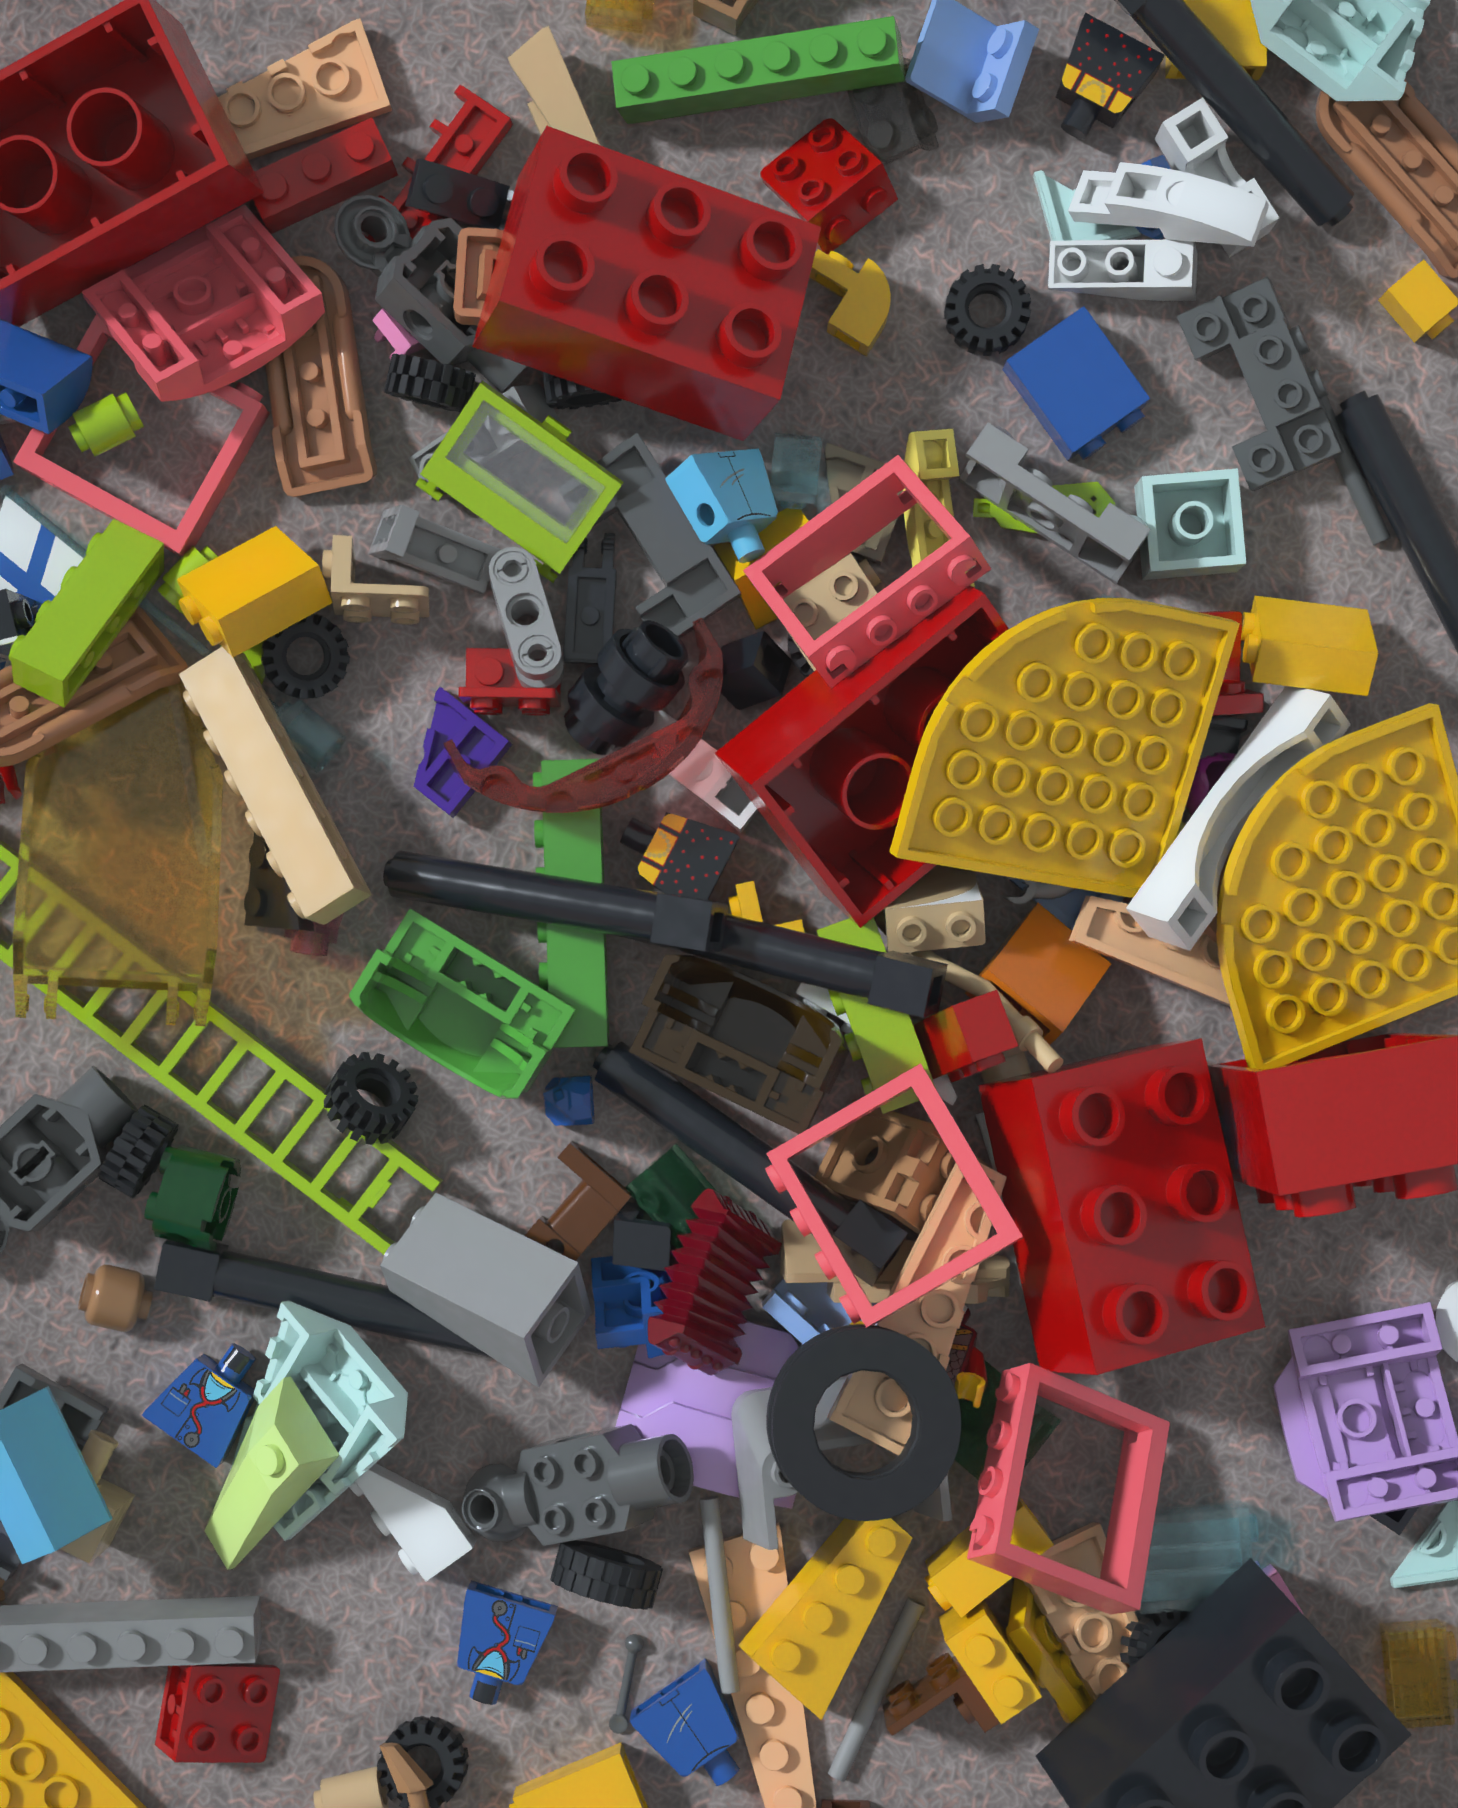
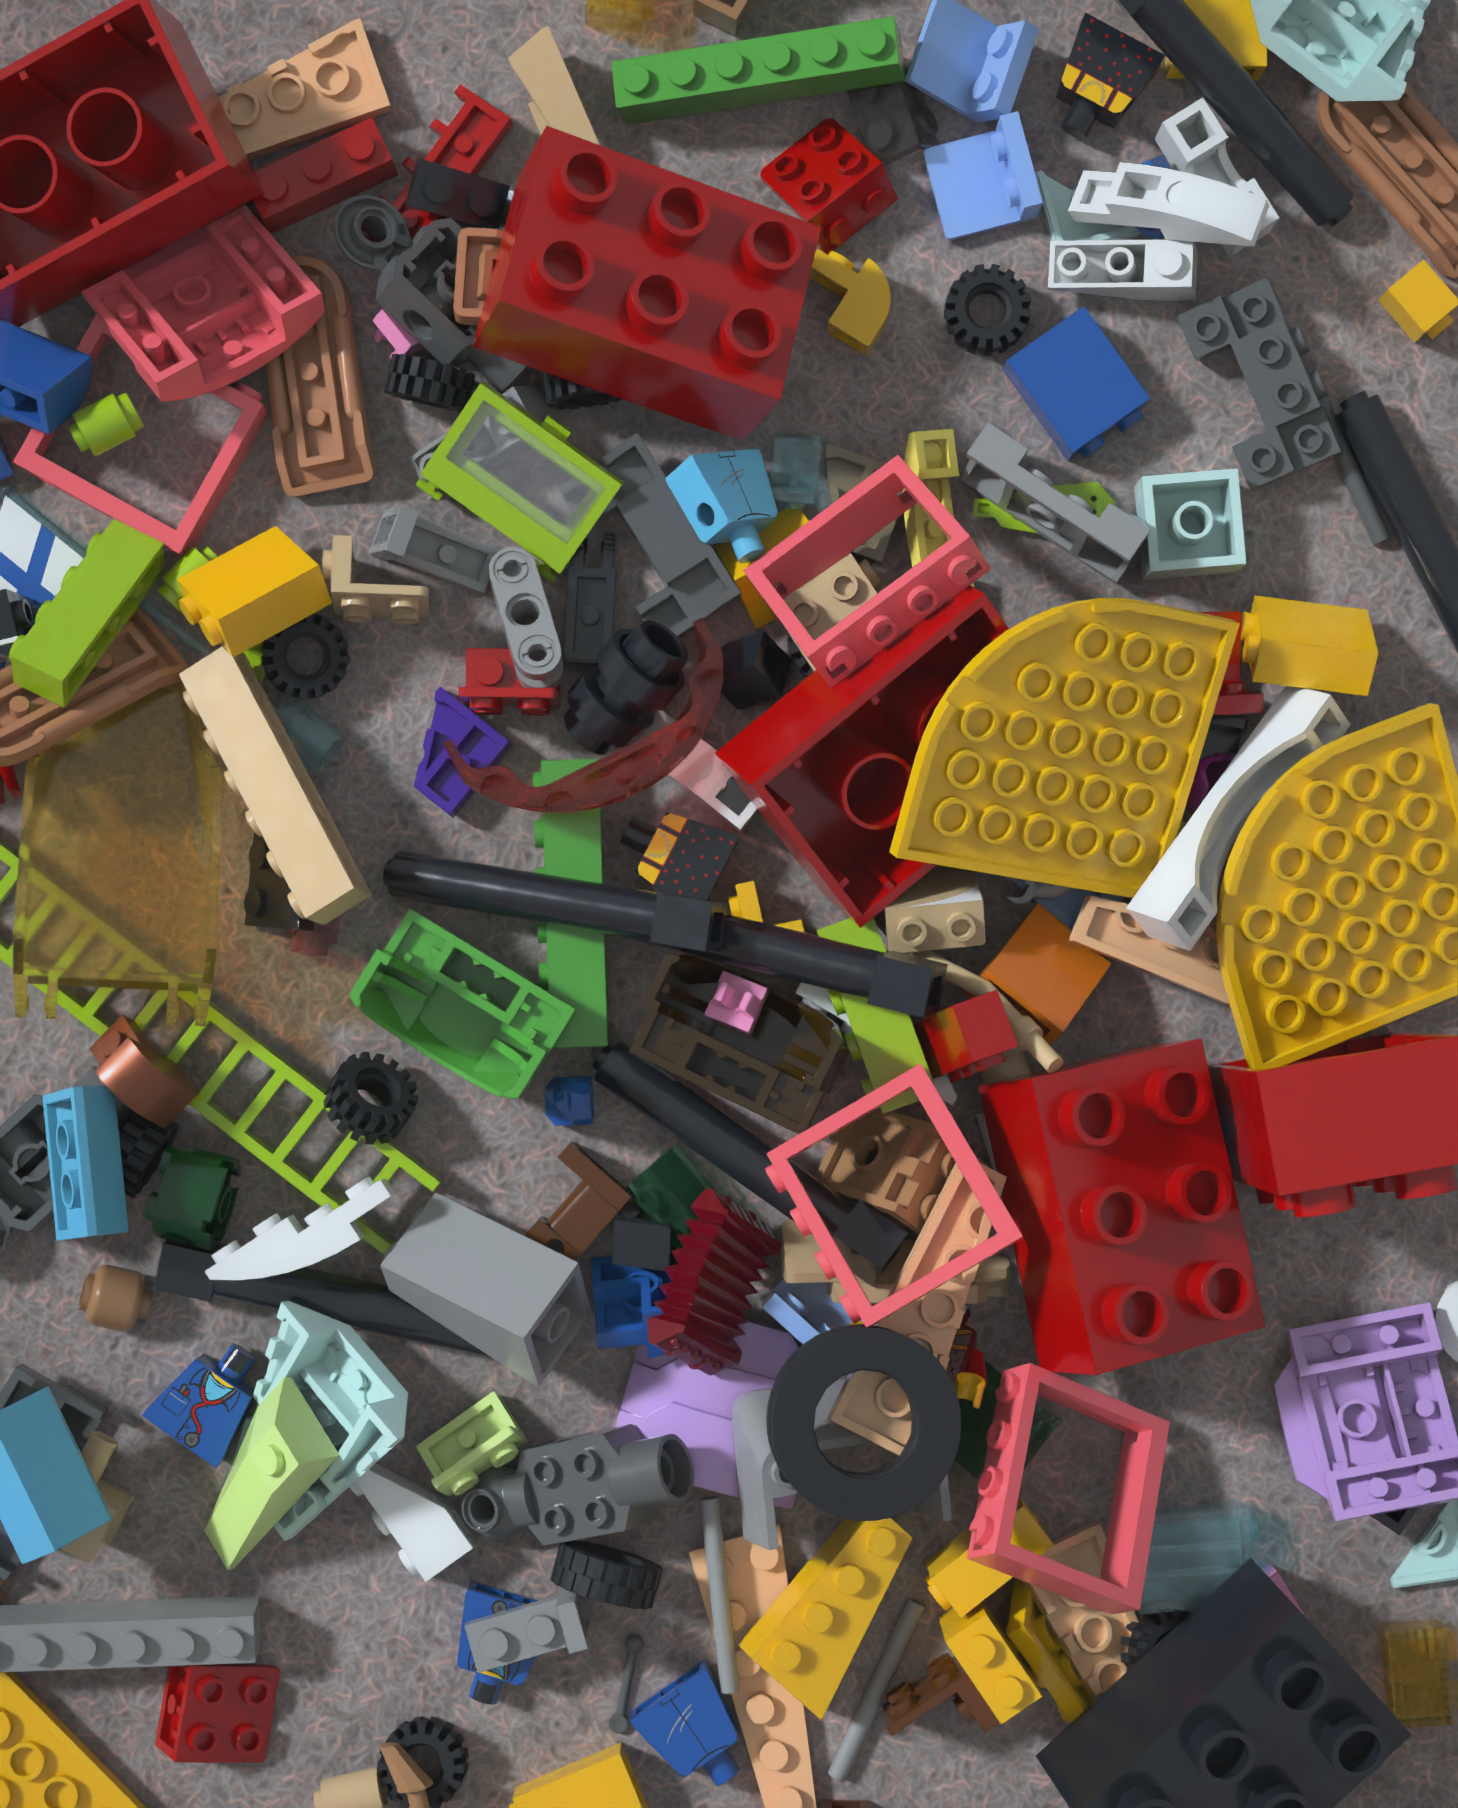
(85, 1162): none -> medium azure slope
(140, 1075): none -> copper brick
(285, 1246): none -> white slope
(471, 1444): none -> yellowish green bracket
(530, 1631): none -> light grey bracket
(736, 1003): none -> bright pink tile
(984, 180): none -> light blue bracket

